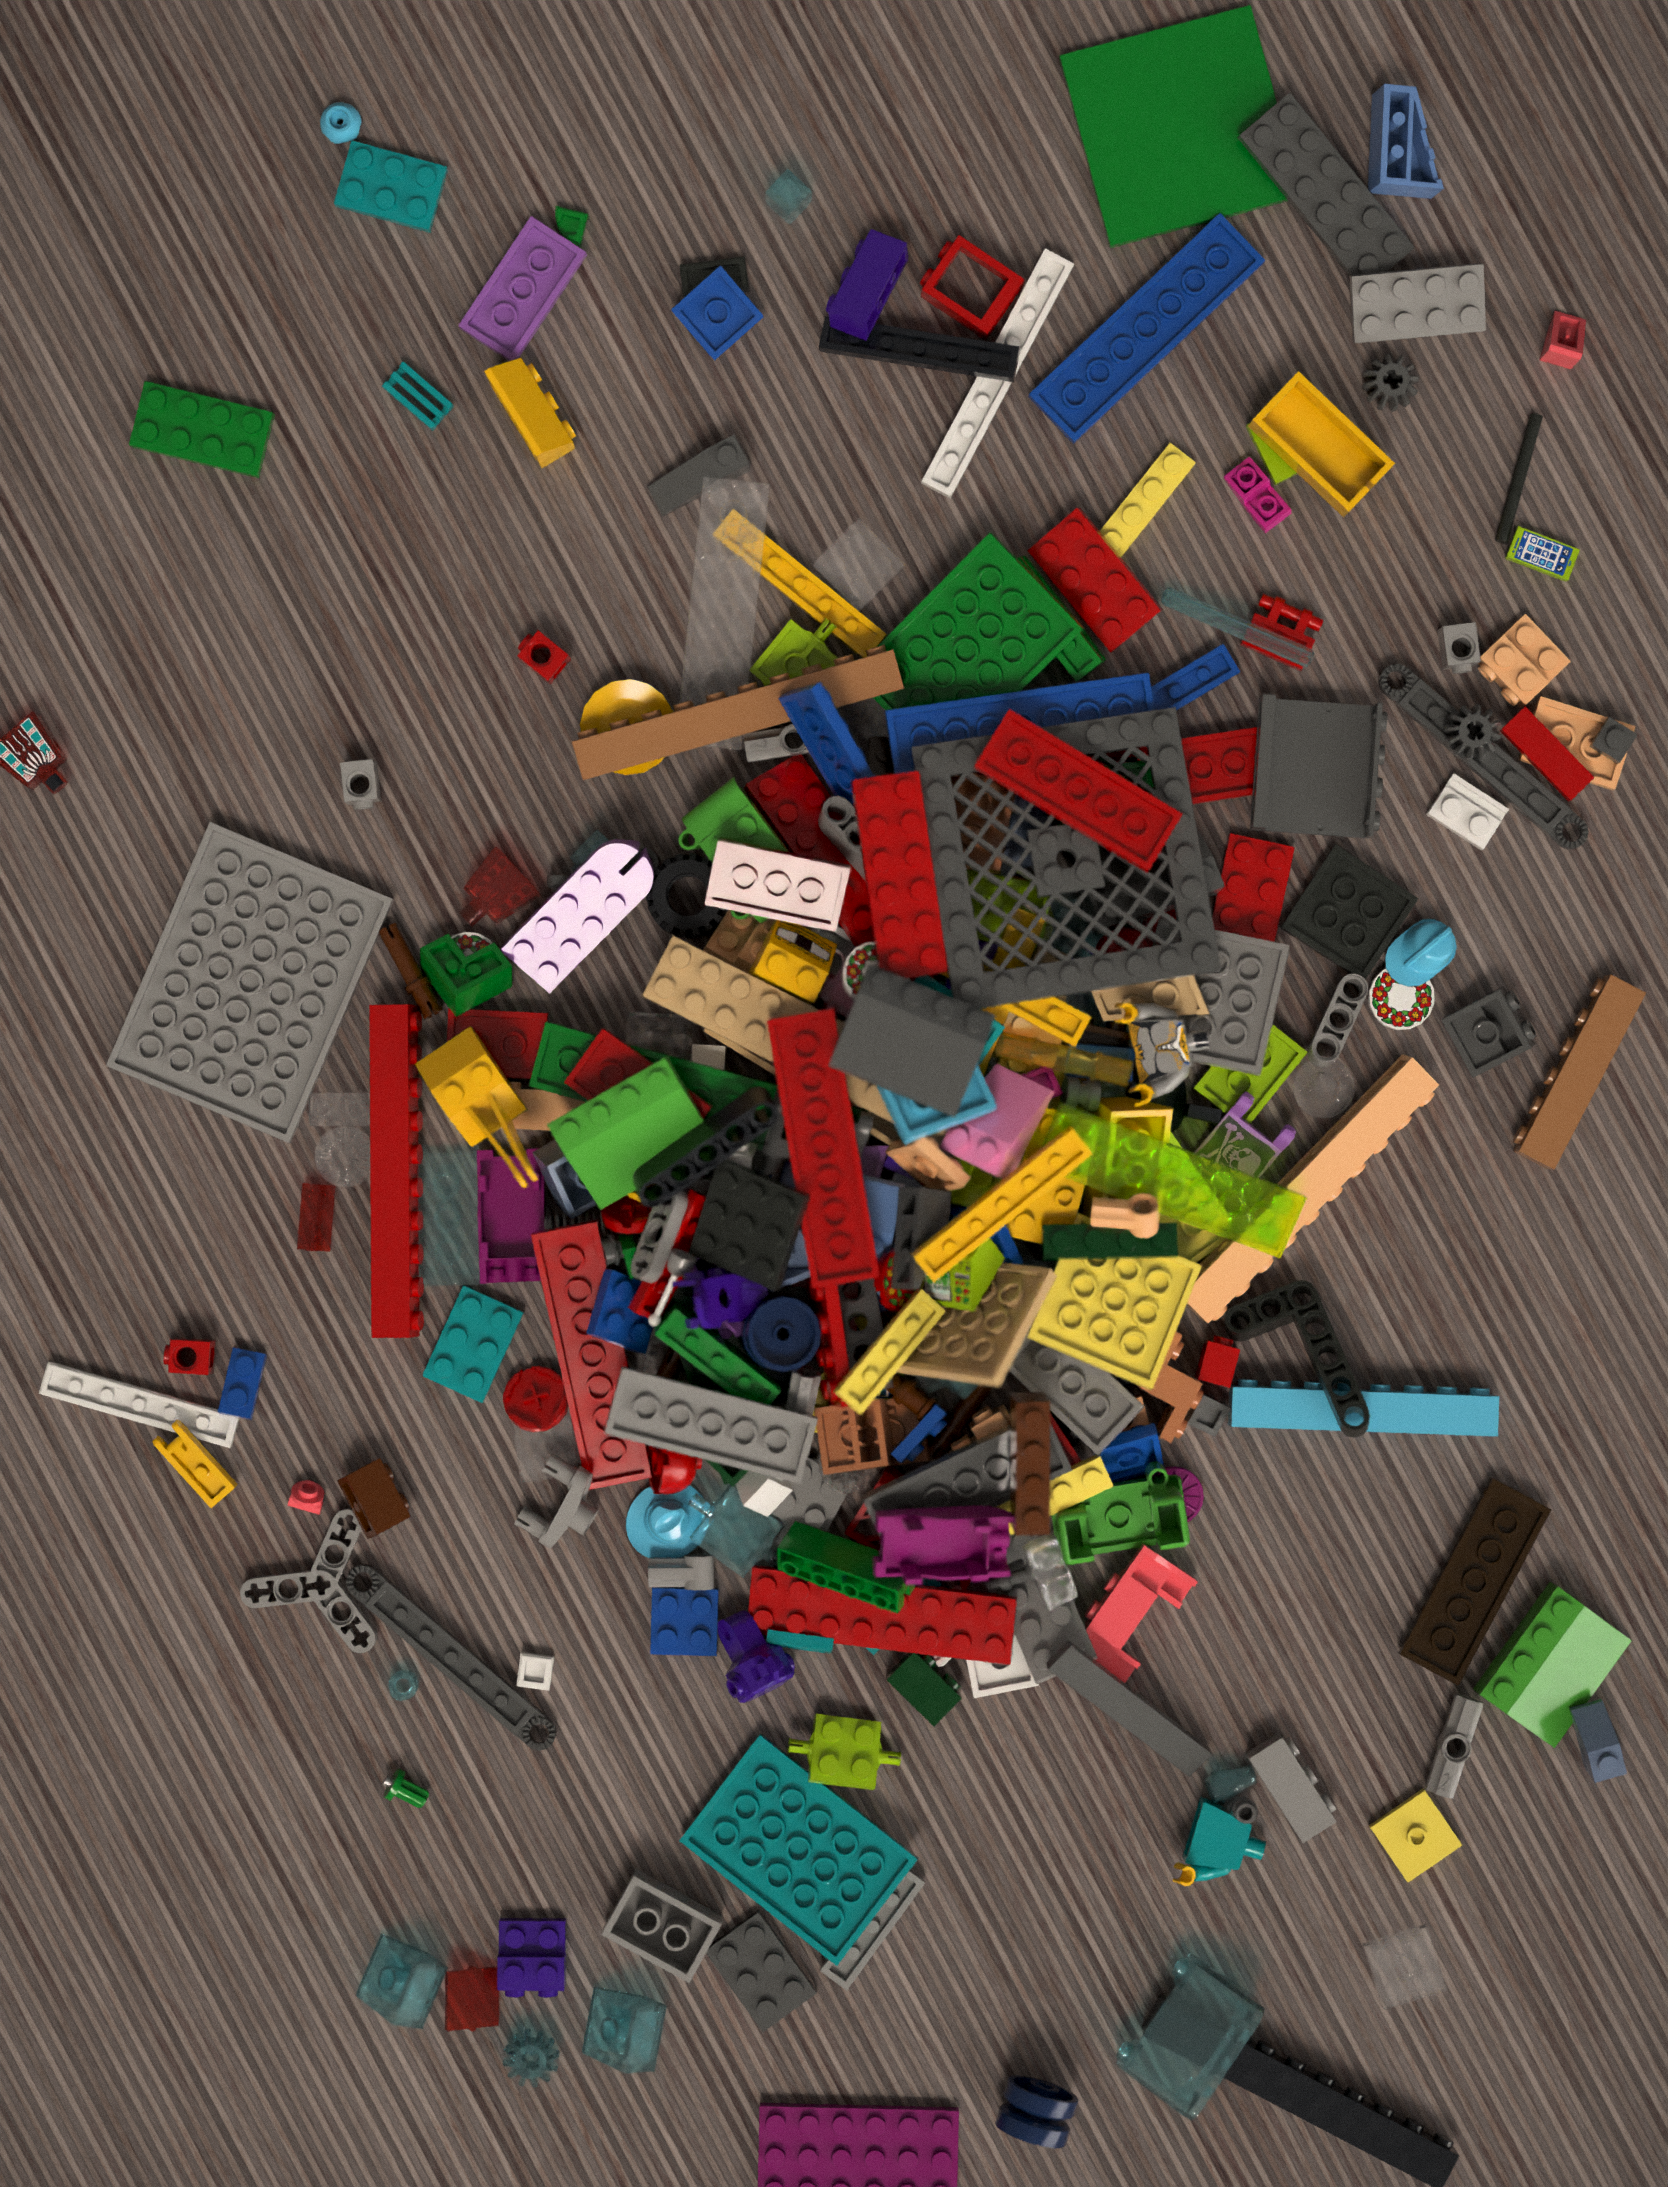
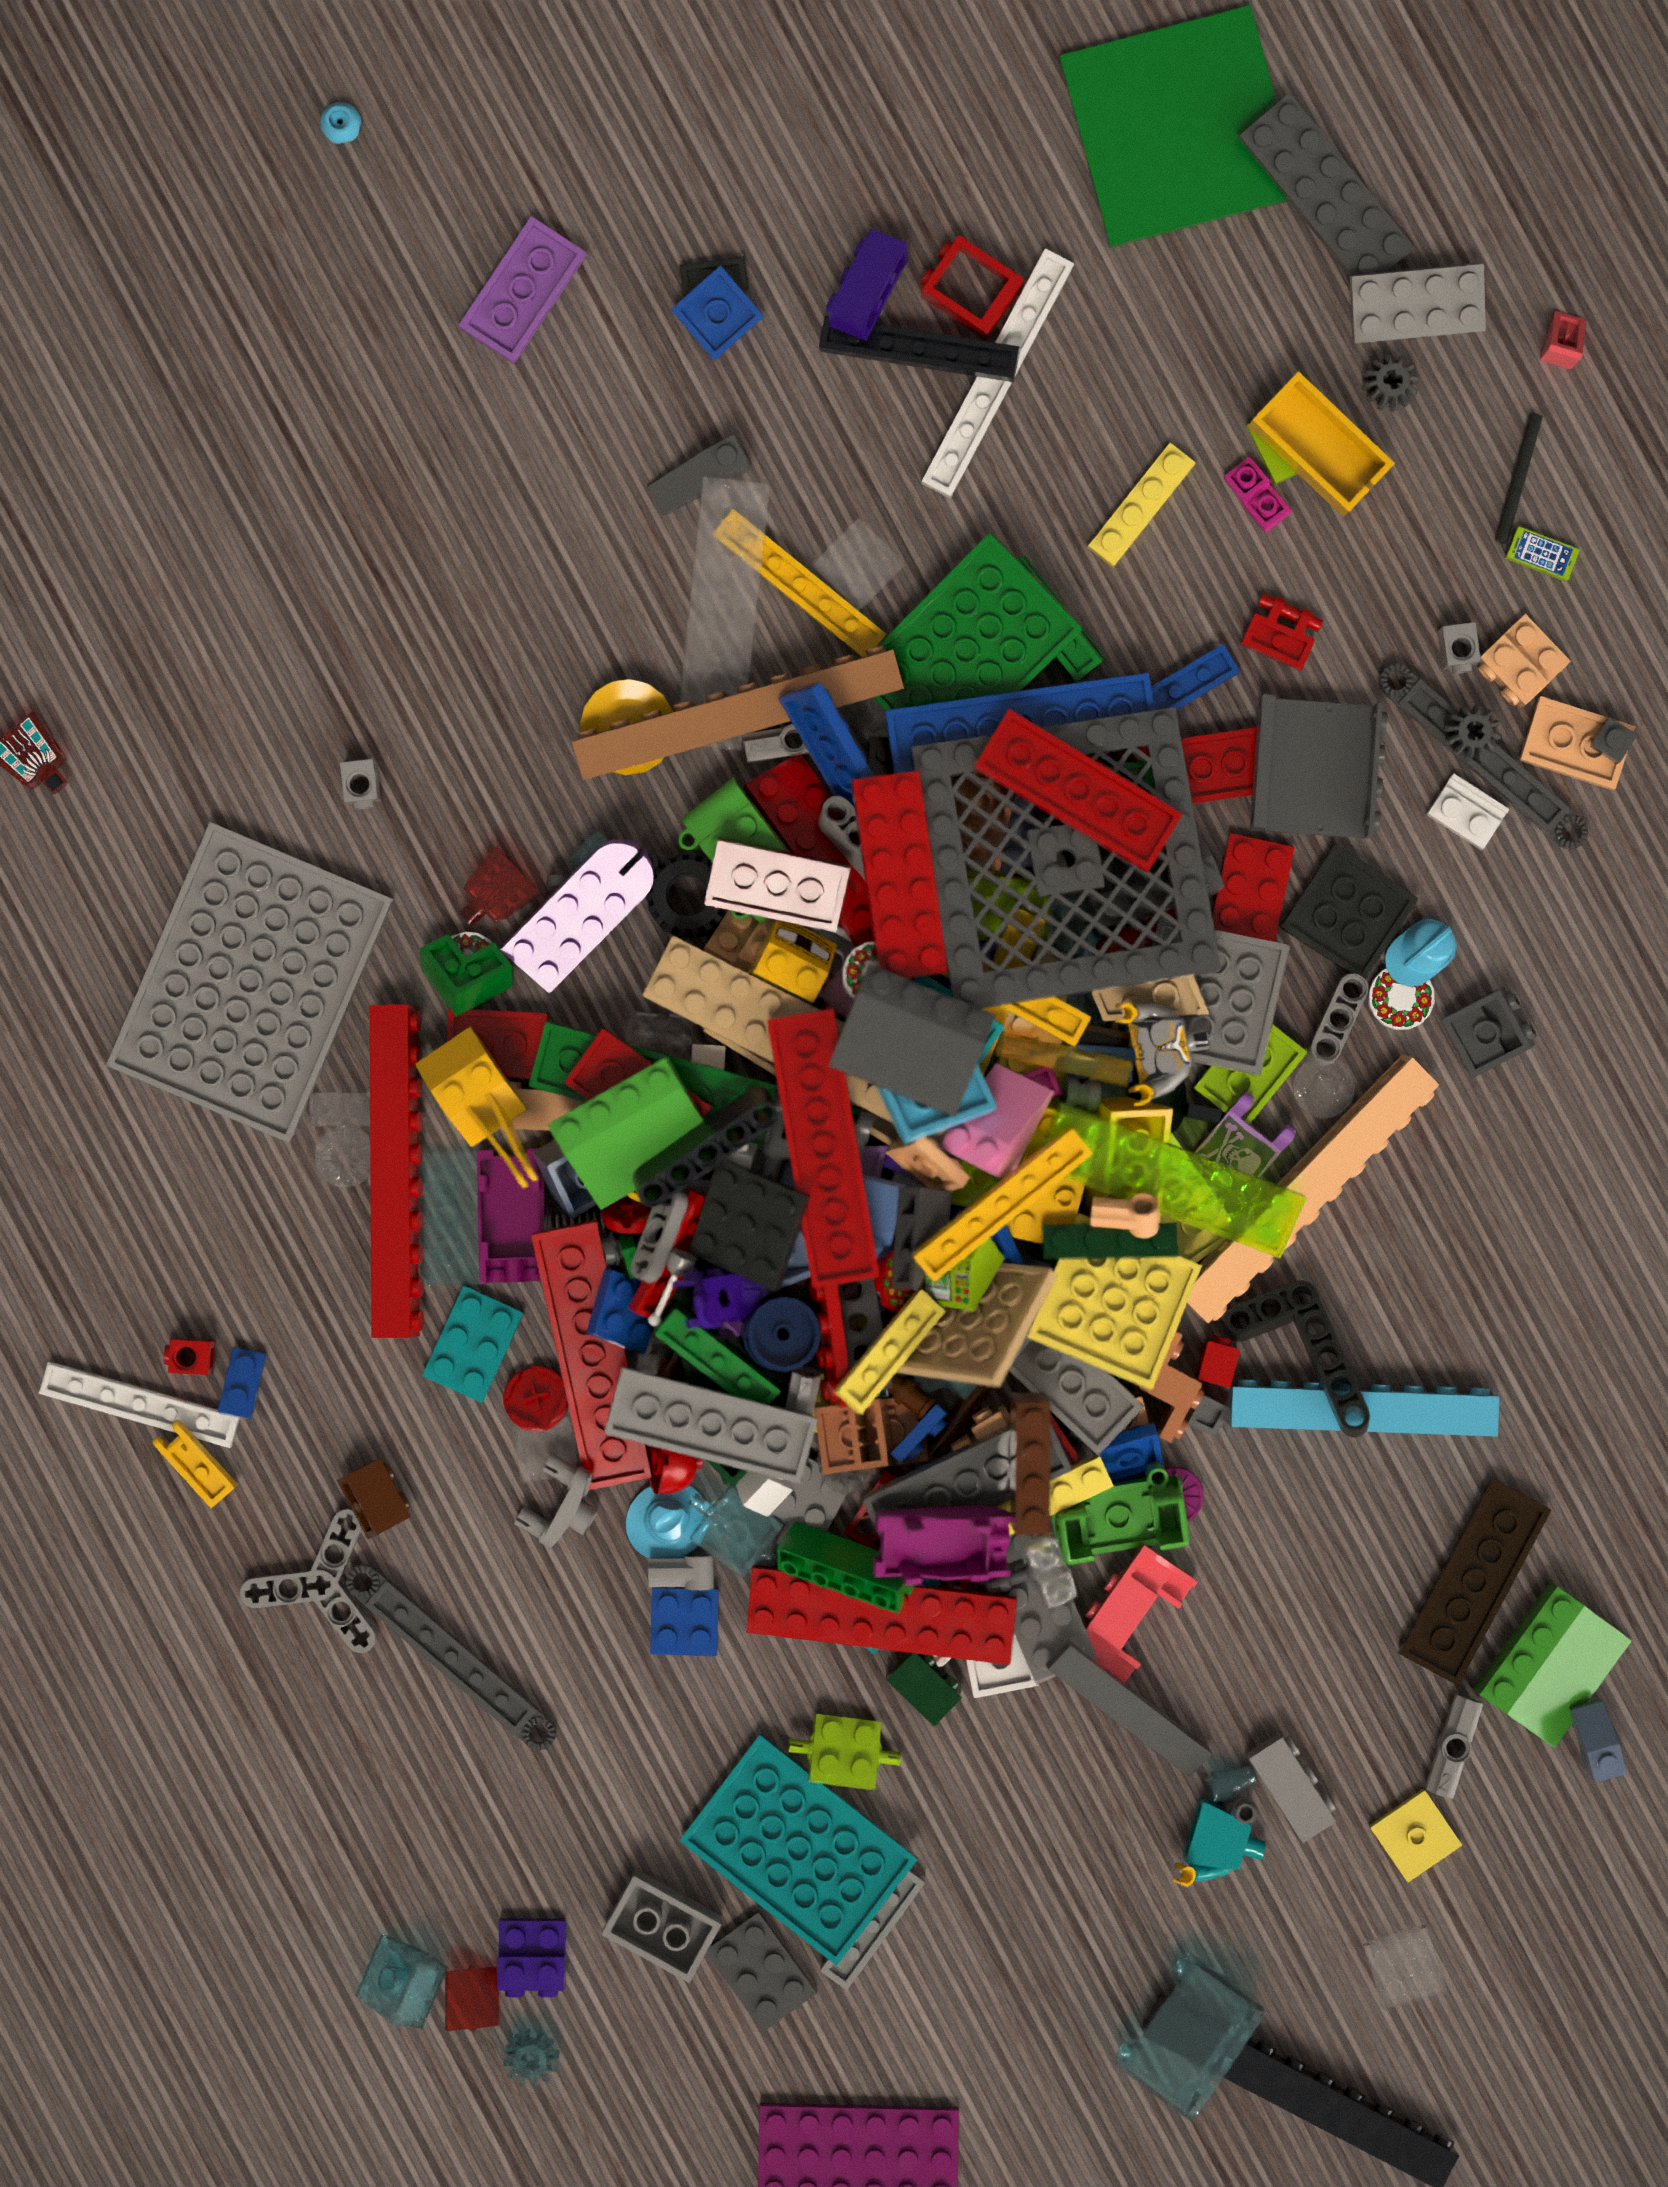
(201, 429): green plate -> none
(307, 1496): coral plate -> none
(316, 1217): clear red hinge -> none
(390, 186): teal plate -> none
(396, 377): teal tile -> none
(403, 1675): clear light blue axle -> none
(404, 1789): green piece -> none
(410, 971): reddish brown pin -> none
(531, 410): yellow slope -> none
(535, 1671): white tile -> none
(553, 667): red brick -> none
(571, 224): green tile -> none
(624, 2030): clear light blue slope -> none
(755, 1664): dark purple piece -> none
(788, 196): clear light blue brick -> none
(794, 650): lime plate -> none
(800, 1641): teal tile -> none
(1036, 2111): dark blue wheel -> none
(1095, 579): red plate -> none
(1146, 328): blue plate -> none
(1237, 627): clear light blue axle -> none
(1399, 145): medium blue wedge -> none
(1547, 754): red tile -> none
(1578, 1071): medium nougat brick -> none

